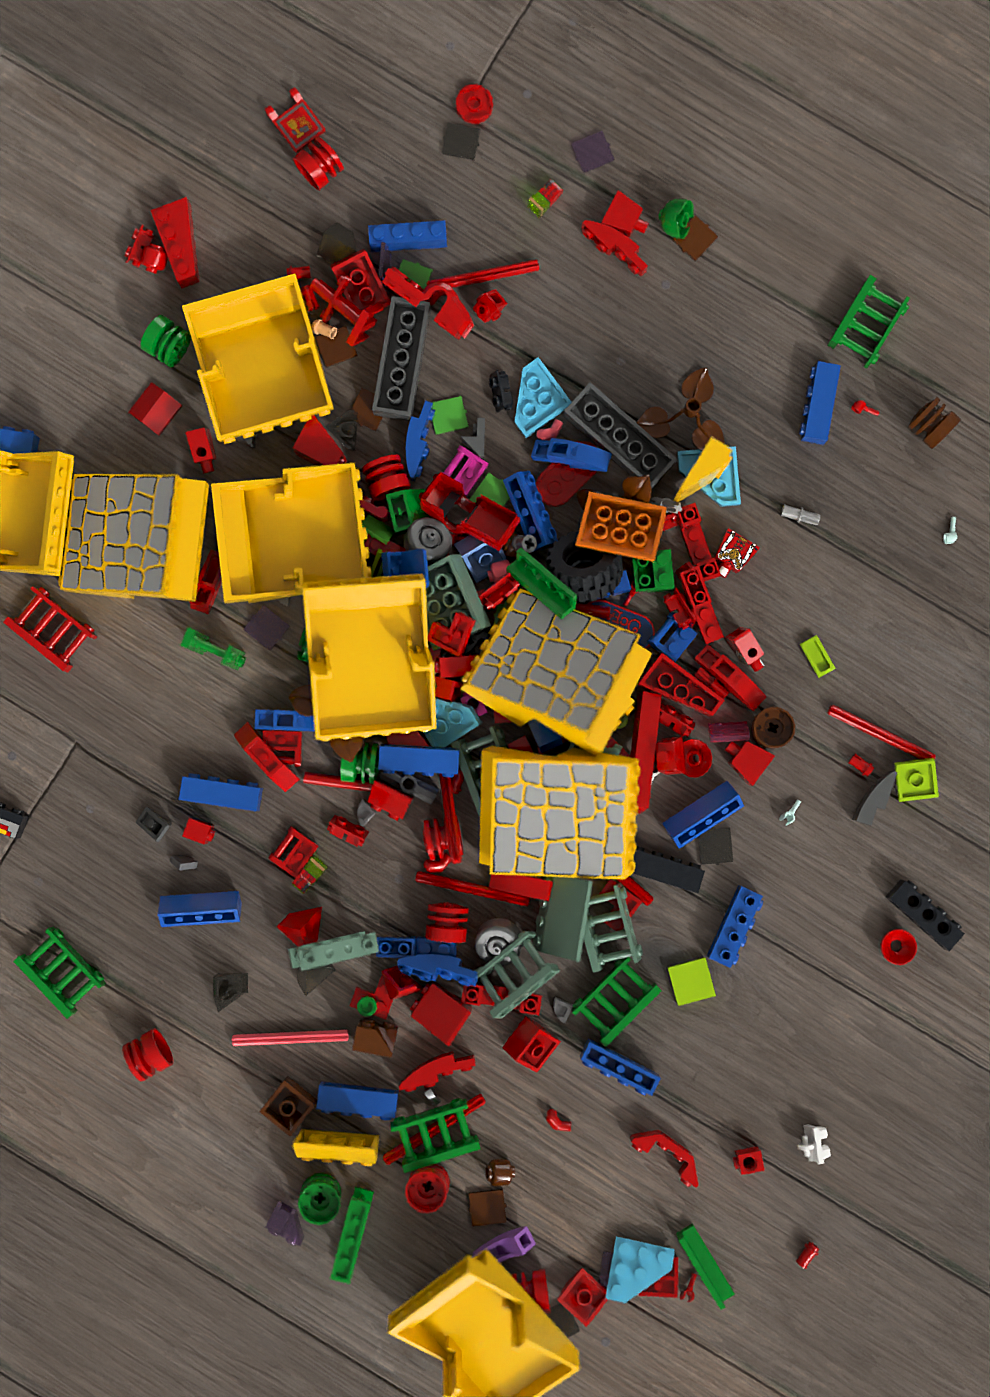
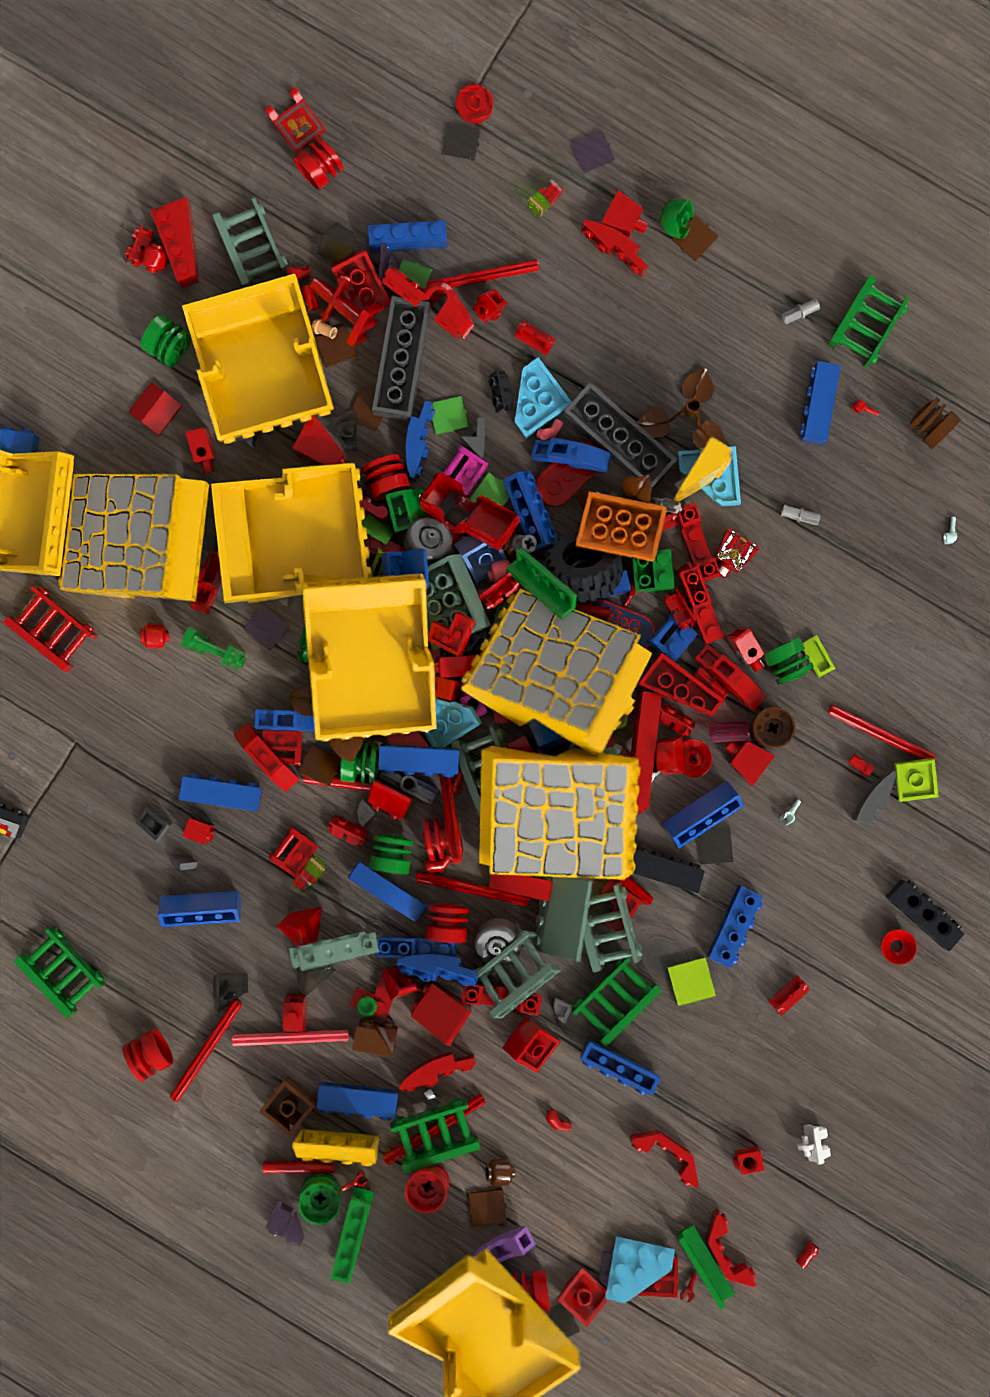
(154, 635): none -> red head
(205, 1050): none -> red axle
(232, 241): none -> sand green fence
(284, 1167): none -> red piece
(295, 1012): none -> red torso
(320, 765): none -> reddish brown piece
(355, 1182): none -> red hand
(387, 891): none -> blue slope
(391, 854): none -> green wheel
(534, 337): none -> red hinge
(740, 1273): none -> red slope
(788, 661): none -> green wheel
(789, 995): none -> red hinge
(800, 311): none -> light grey axle

